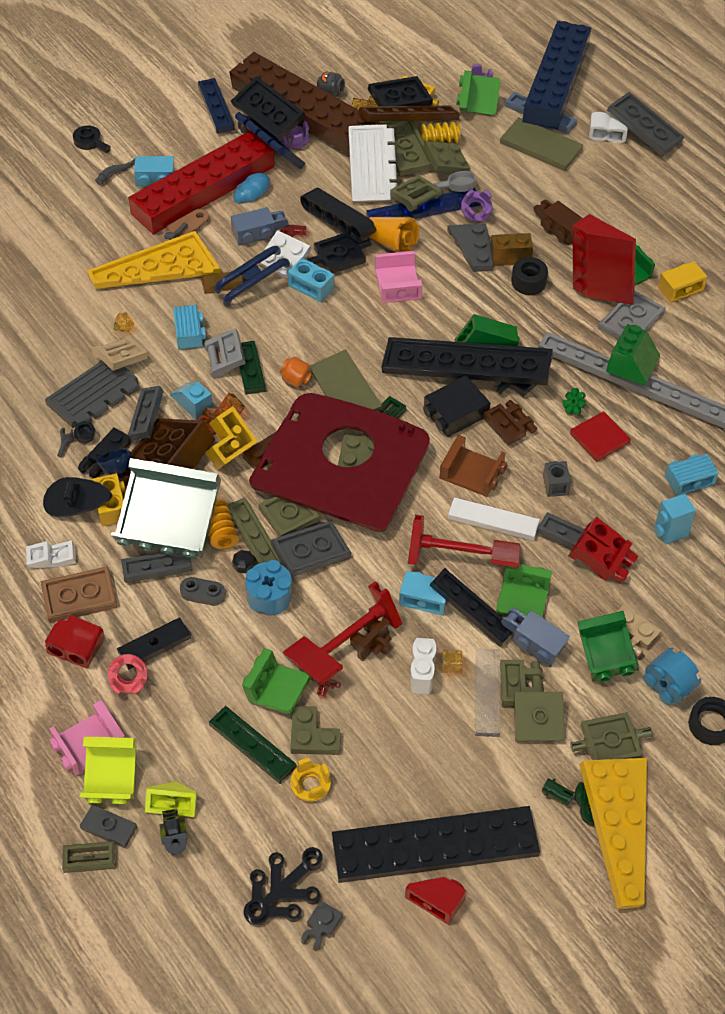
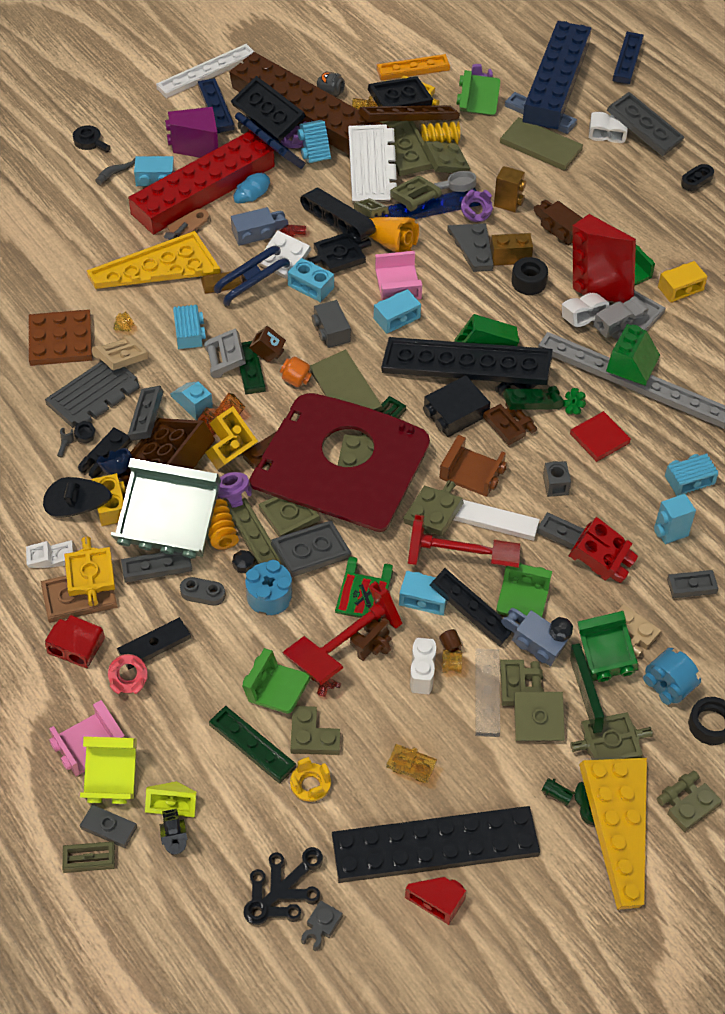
(60, 337): none -> dark orange plate
(89, 571): none -> yellow plate
(192, 131): none -> magenta slope
(203, 71): none -> white tile
(232, 487): none -> medium lavender piece
(268, 344): none -> reddish brown brick
(314, 141): none -> medium azure brick
(331, 324): none -> dark grey brick
(354, 594): none -> green flag
(371, 209): none -> olive tile
(397, 311): none -> medium azure brick
(411, 763): none -> clear yellow hips
(413, 67): none -> light orange tile
(437, 507): none -> olive plate
(450, 640): none -> reddish brown hose
(509, 189): none -> pearl gold brick
(533, 399): none -> dark green plate
(561, 629): none -> black tile
(583, 310): none -> white brick
(587, 688): none -> dark green tile
(618, 315): none -> light grey piece
(628, 57): none -> dark blue plate
(692, 584): none -> dark grey plate
(692, 808): none -> olive plate
(697, 177): none -> black plate

